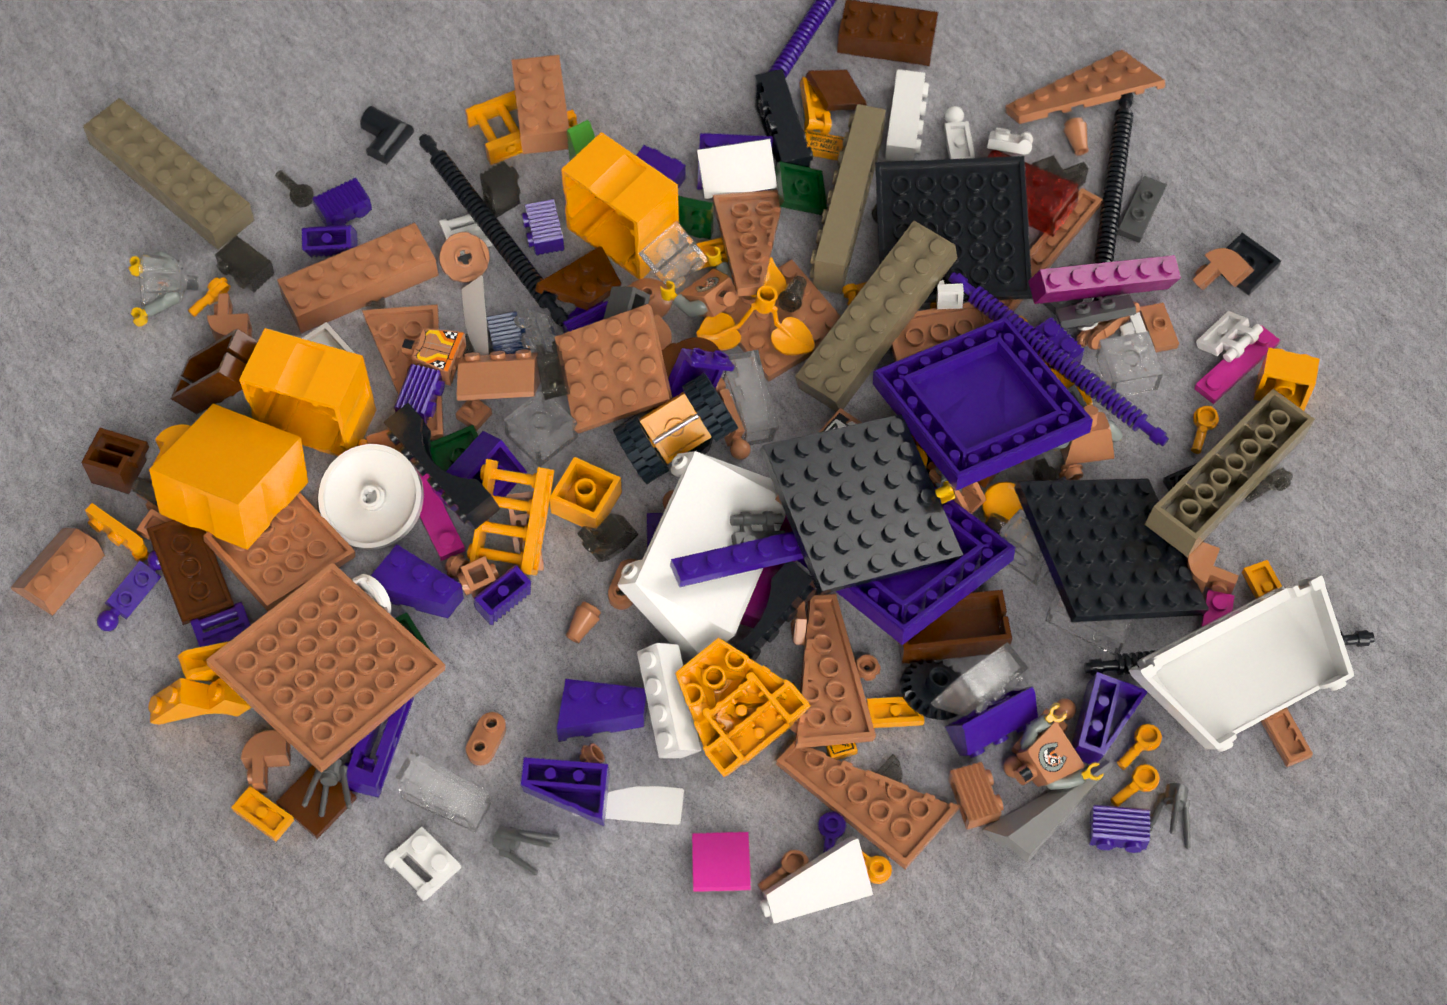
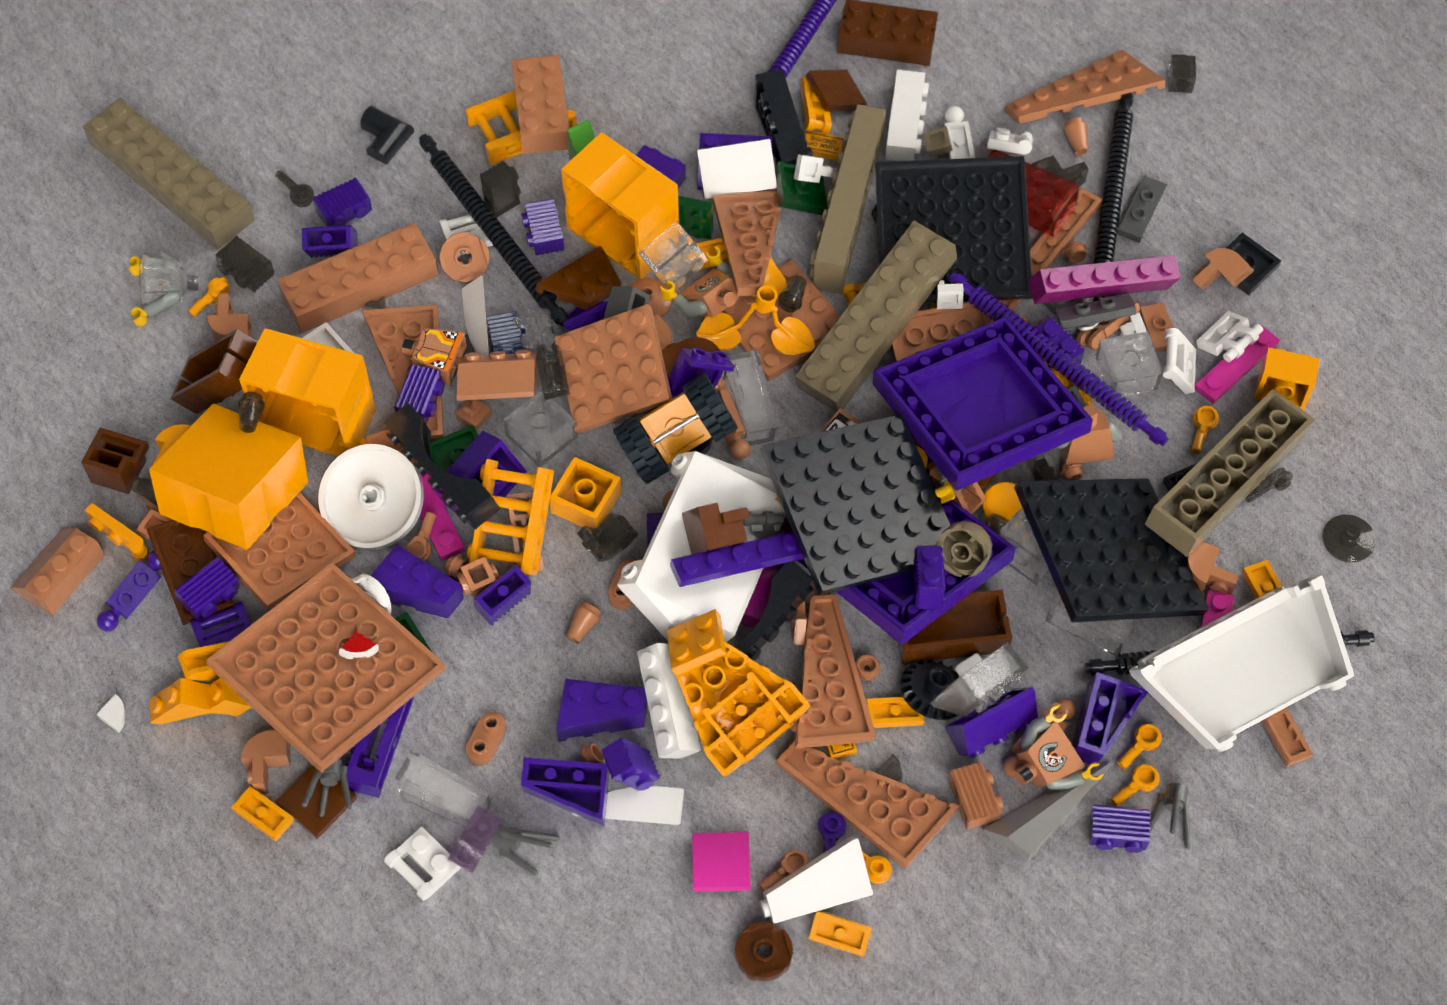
(113, 713): none -> white tile
(207, 589): none -> dark purple brick
(250, 410): none -> clear smoke cone
(358, 647): none -> tile
(419, 544): none -> nougat plate
(475, 839): none -> clear purple slope
(630, 764): none -> dark purple brick
(696, 642): none -> light orange plate
(712, 530): none -> reddish brown plate
(756, 966): none -> reddish brown plate
(812, 168): none -> white plate
(840, 933): none -> light orange plate
(929, 577): none -> dark purple brick
(938, 142): none -> dark tan tile
(965, 548): none -> dark tan cylinder
(968, 664): none -> white tile
(1075, 252): none -> nougat plate
(1180, 361): none -> white plate
(1182, 73): none -> clear smoke brick
(1348, 547): none -> clear smoke dish

